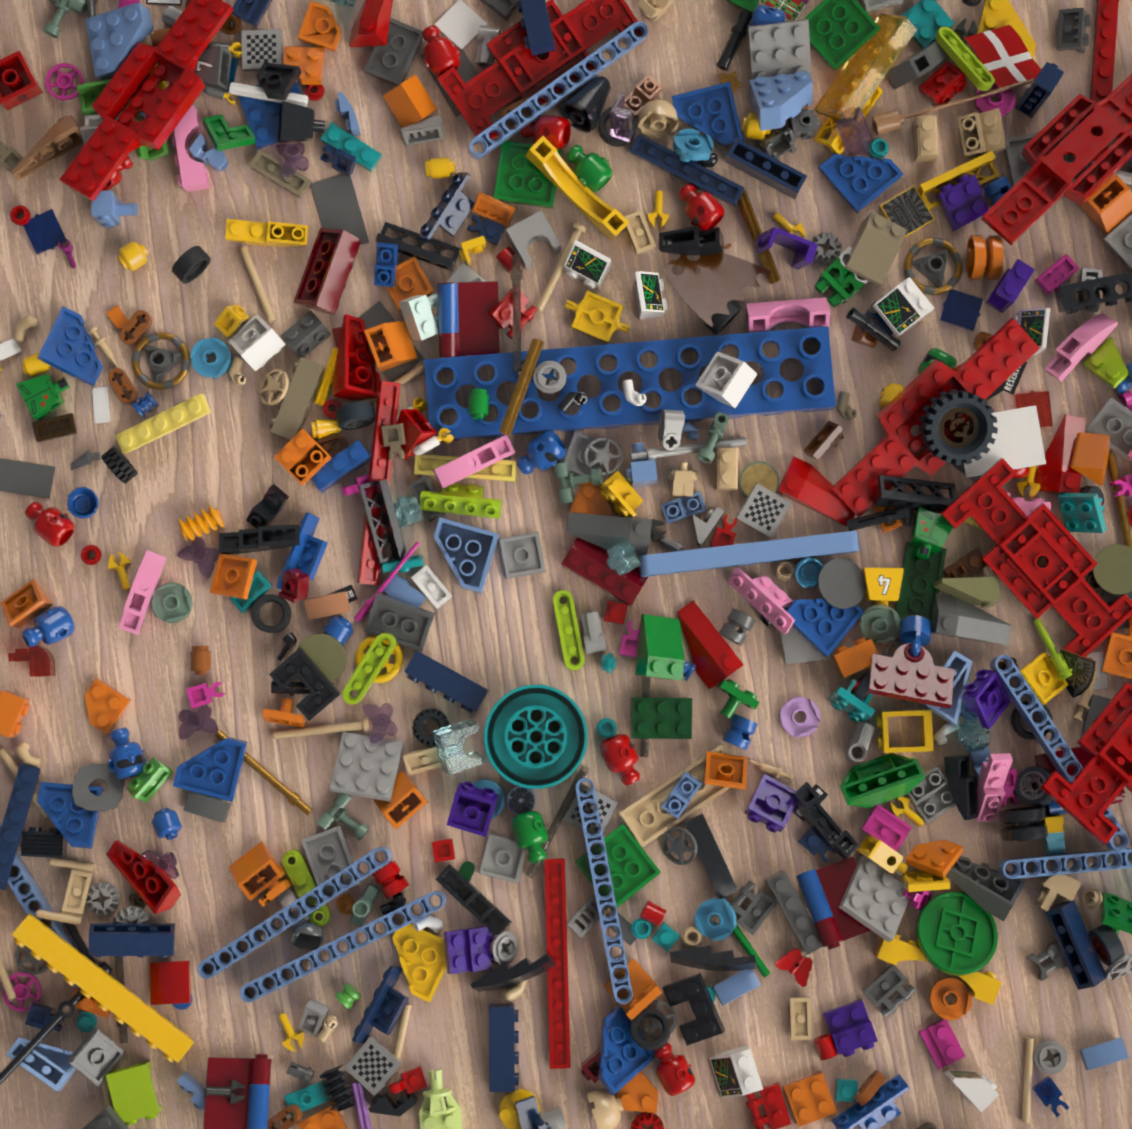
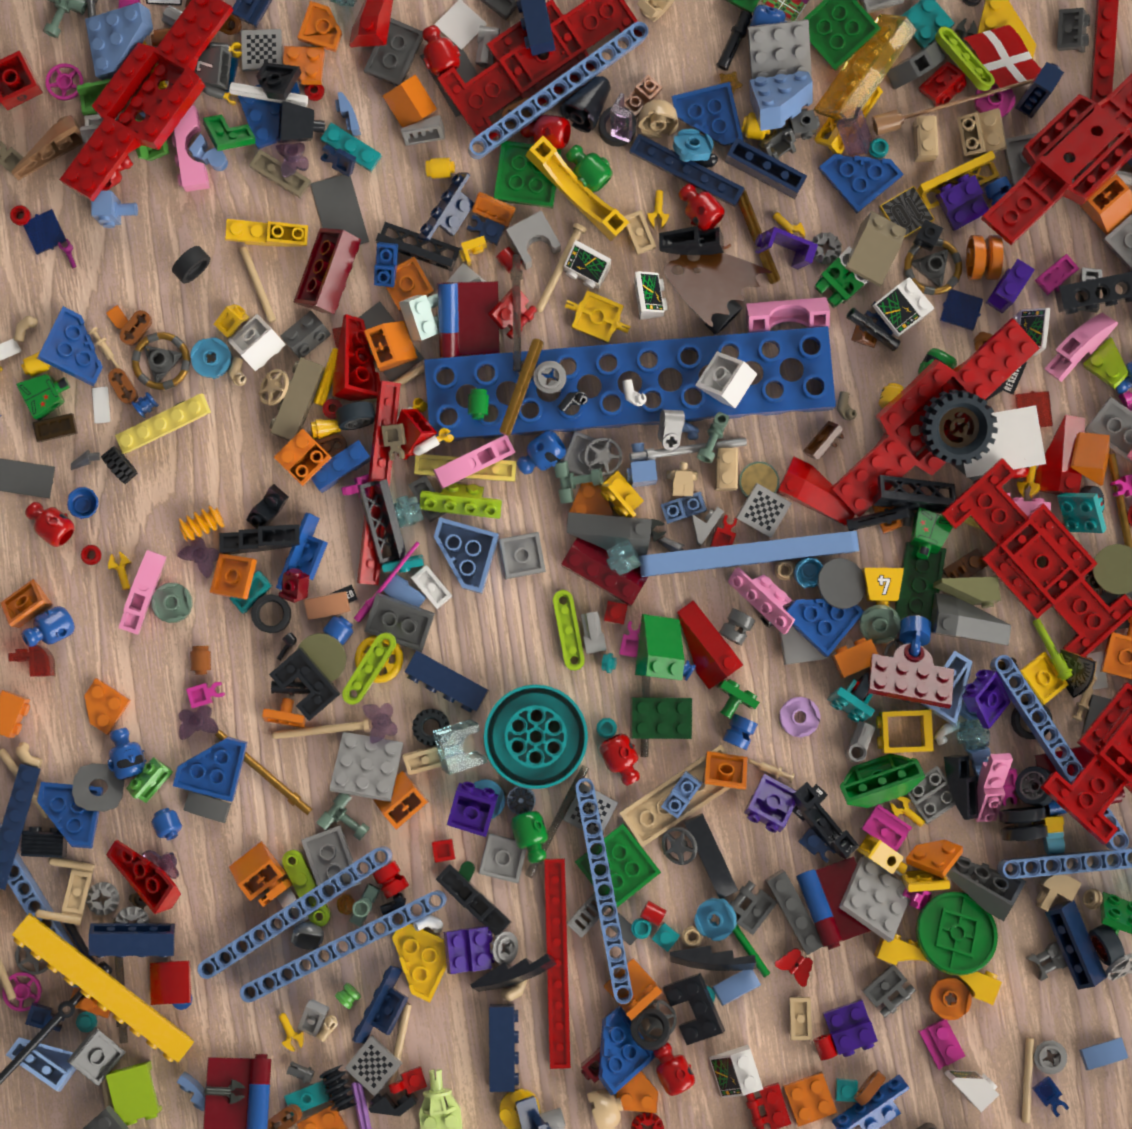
(132, 256): yellow head -> none
(928, 235): none -> black brick

